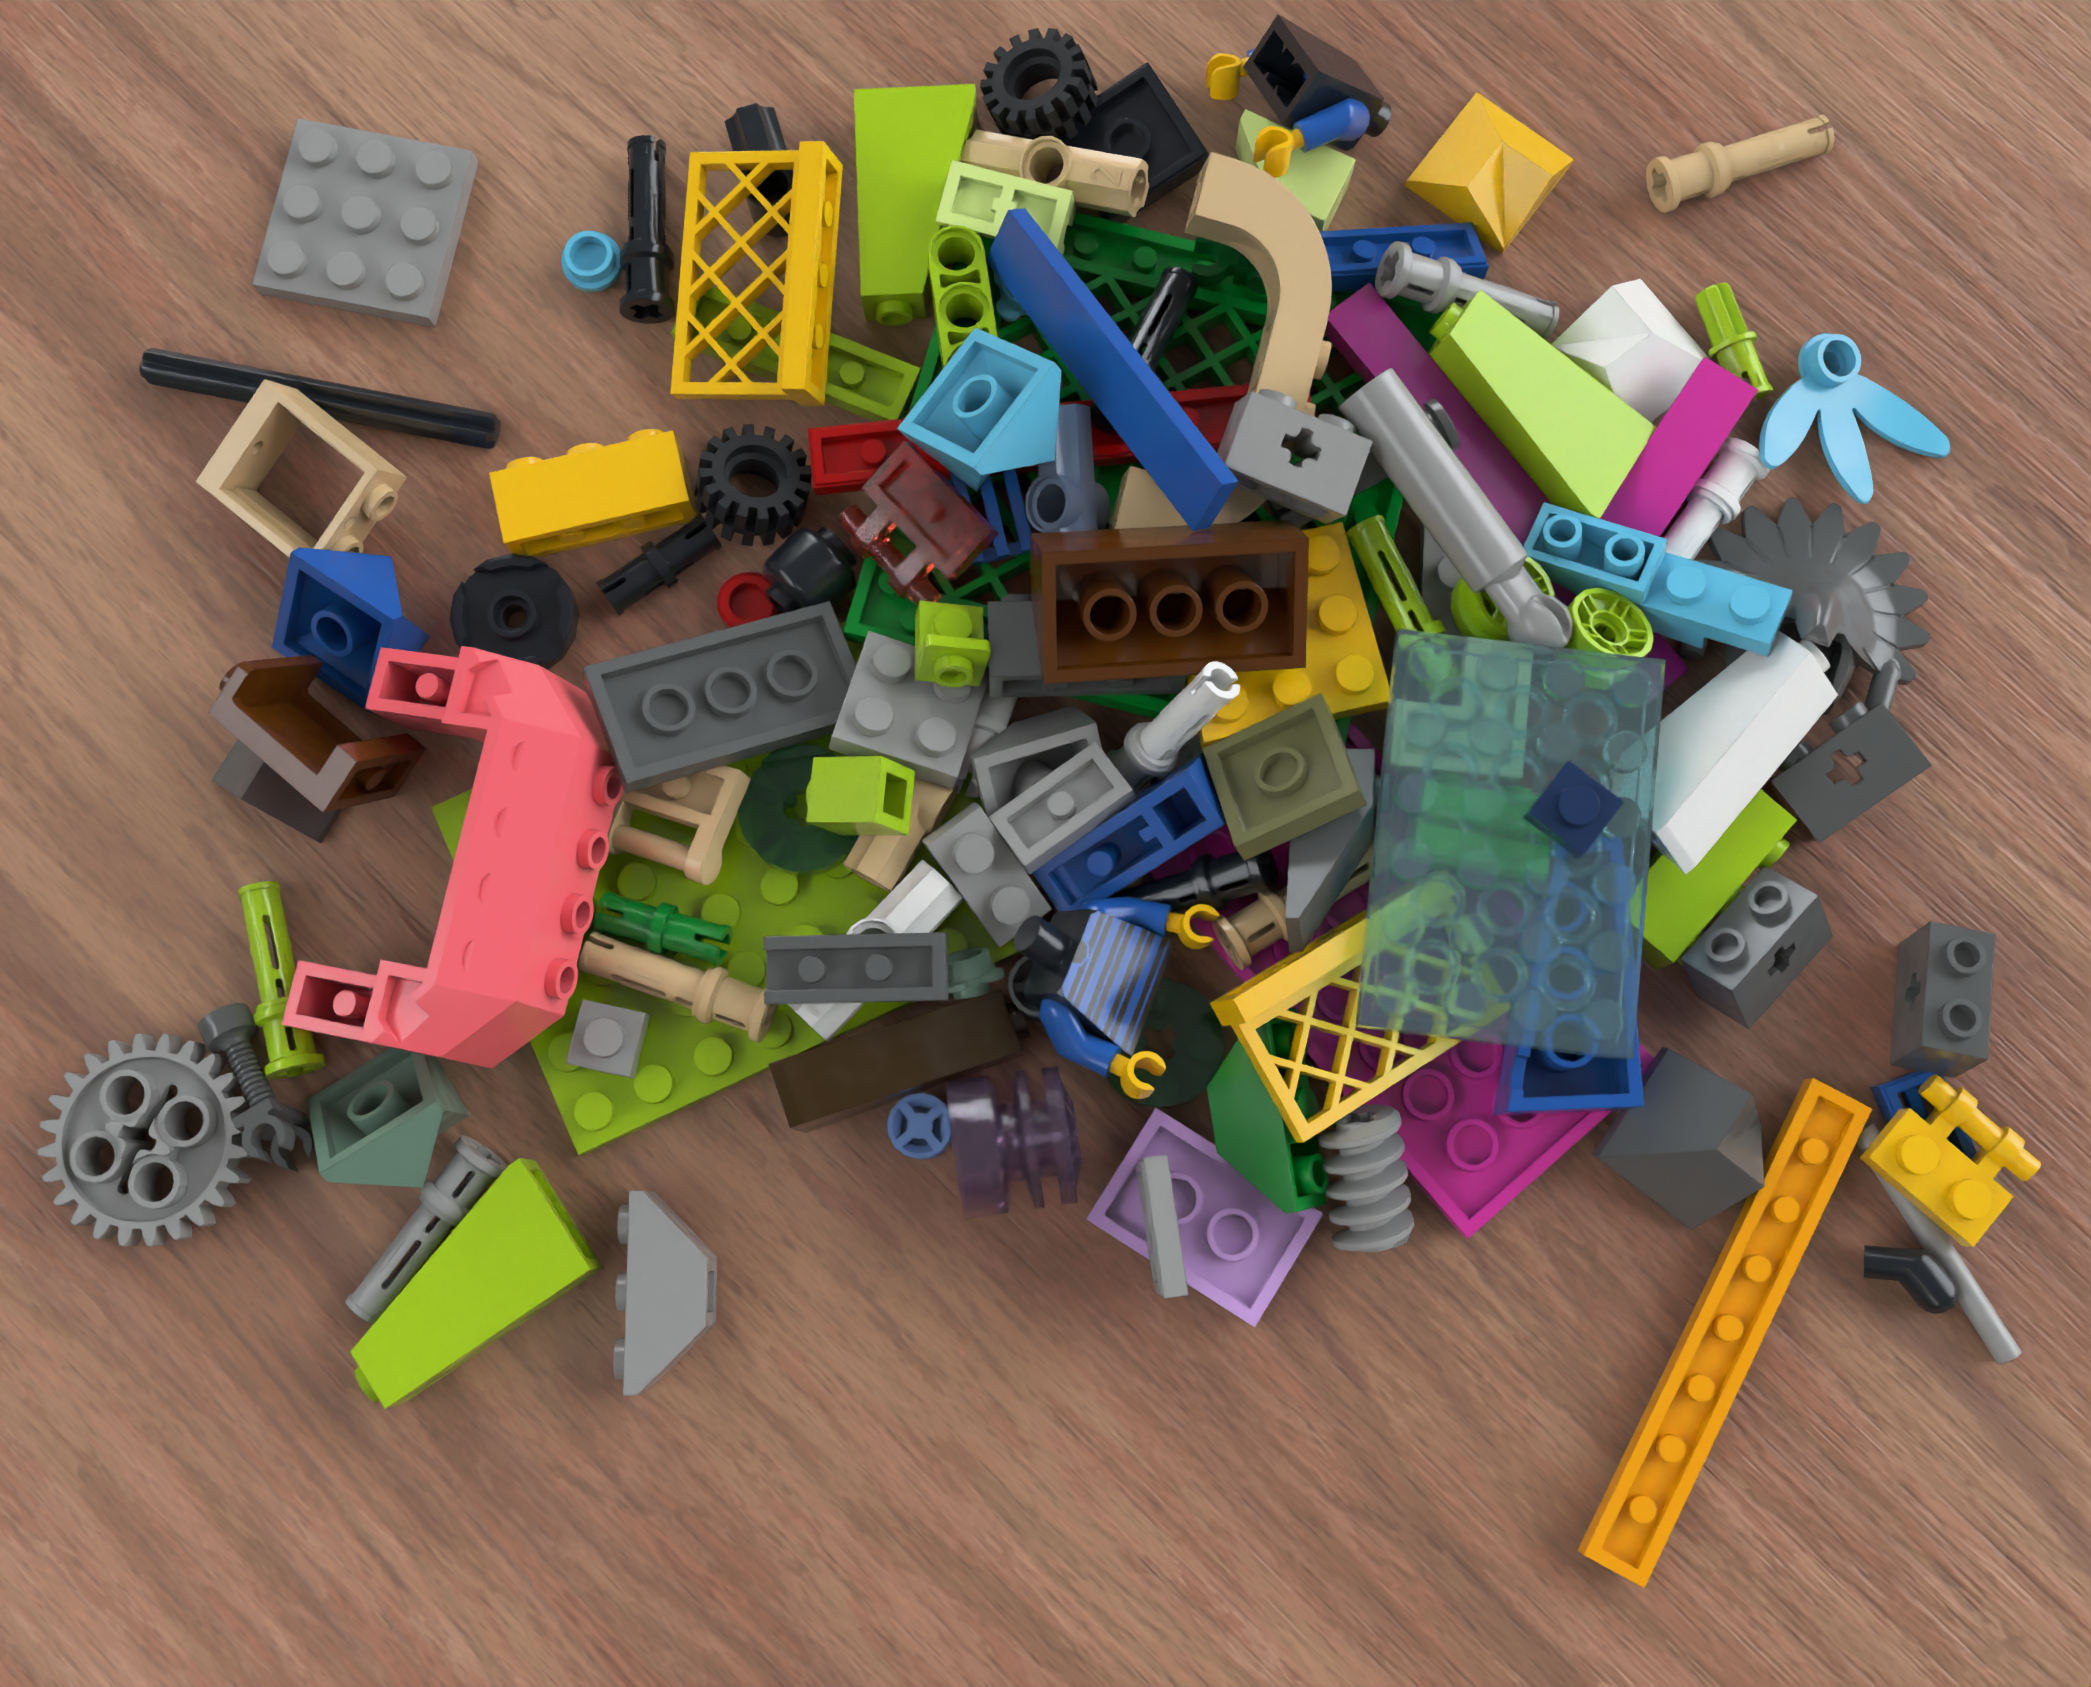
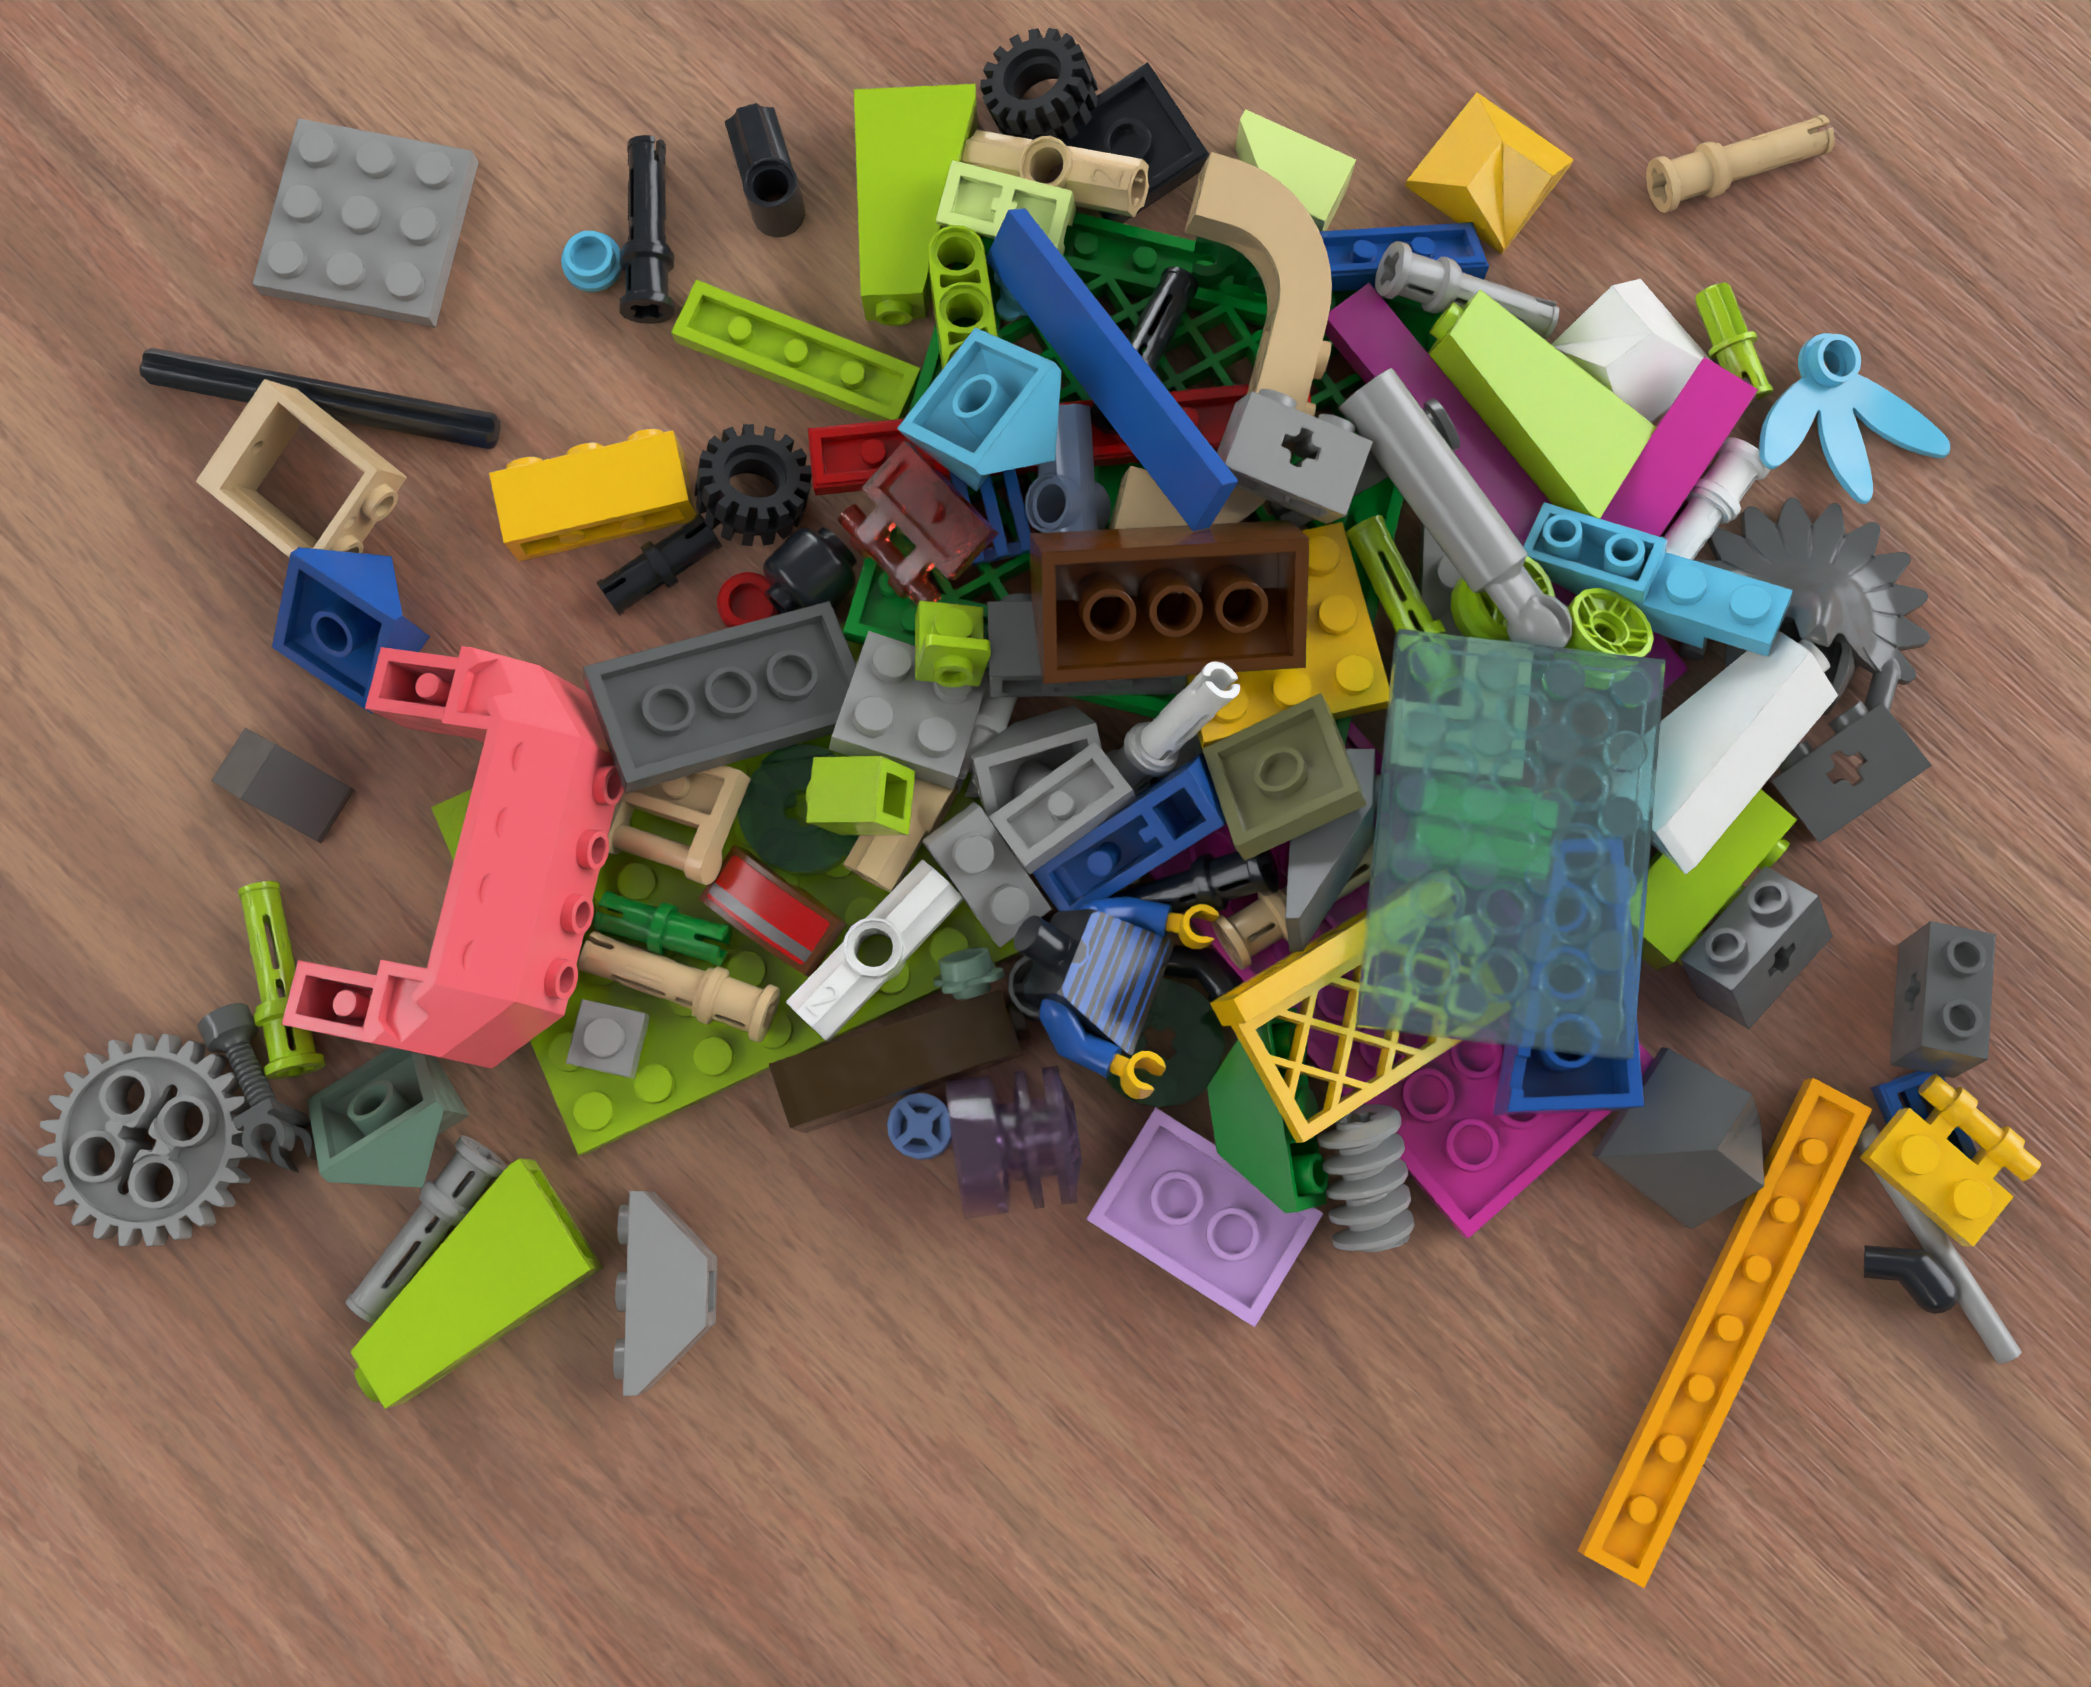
(279, 721): reddish brown panel -> none
(513, 585): black plate -> none
(773, 911): none -> slope
(806, 265): yellow fence -> none
(856, 968): dark grey hinge -> none
(1161, 1227): light grey tile -> none
(1205, 966): none -> black arm
(1309, 90): black torso -> none
(1573, 809): dark blue plate -> none

